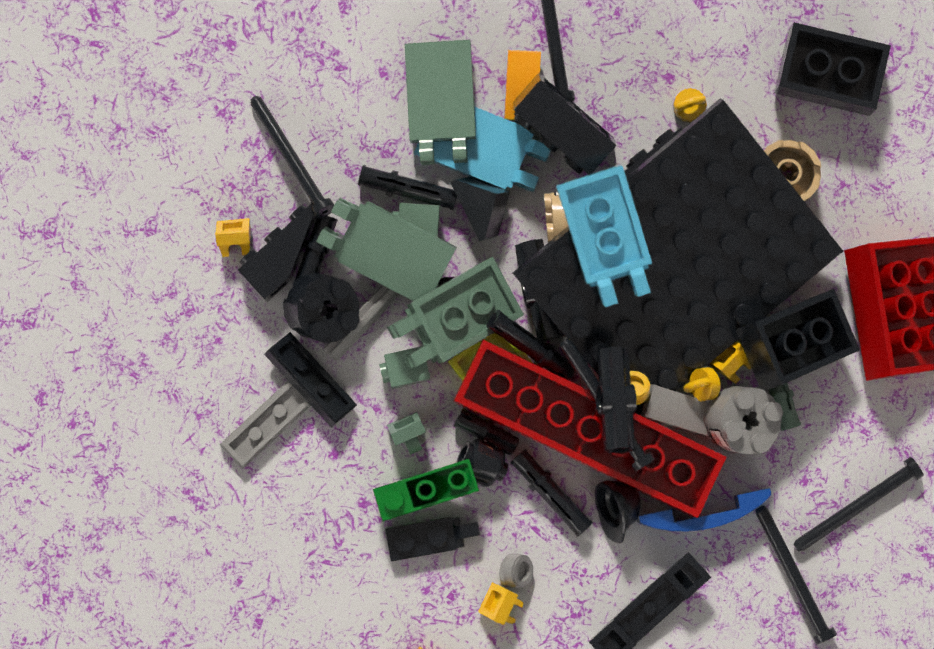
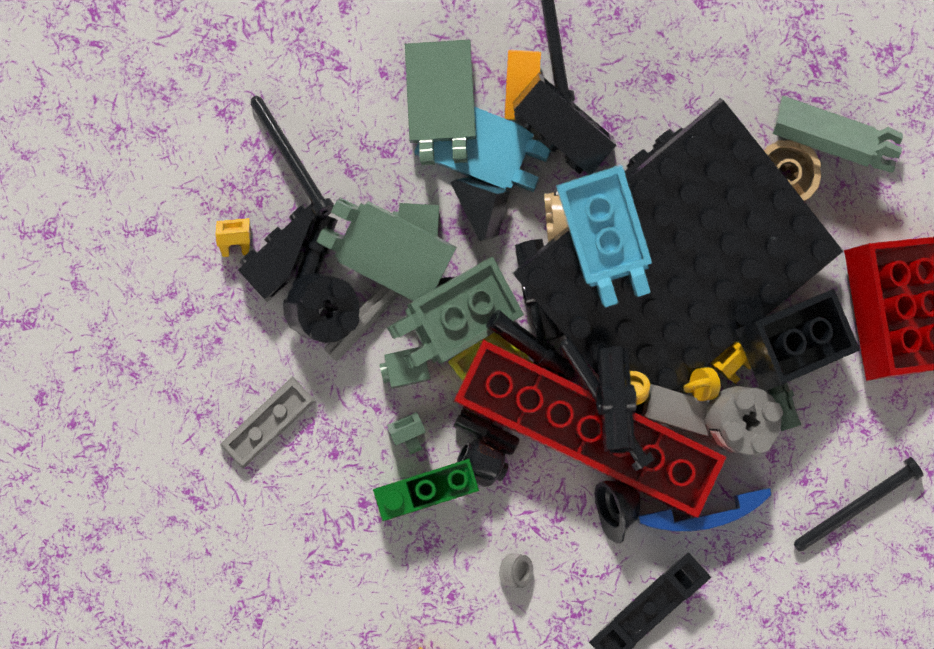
(310, 379): black tile -> none
(407, 187): black pin -> none
(428, 537): black hinge -> none
(499, 604): yellow tile -> none
(551, 492): black pin -> none
(689, 104): yellow tile -> none
(822, 631): black bar -> none
(832, 69): black brick -> none
(837, 134): none -> sand green tile

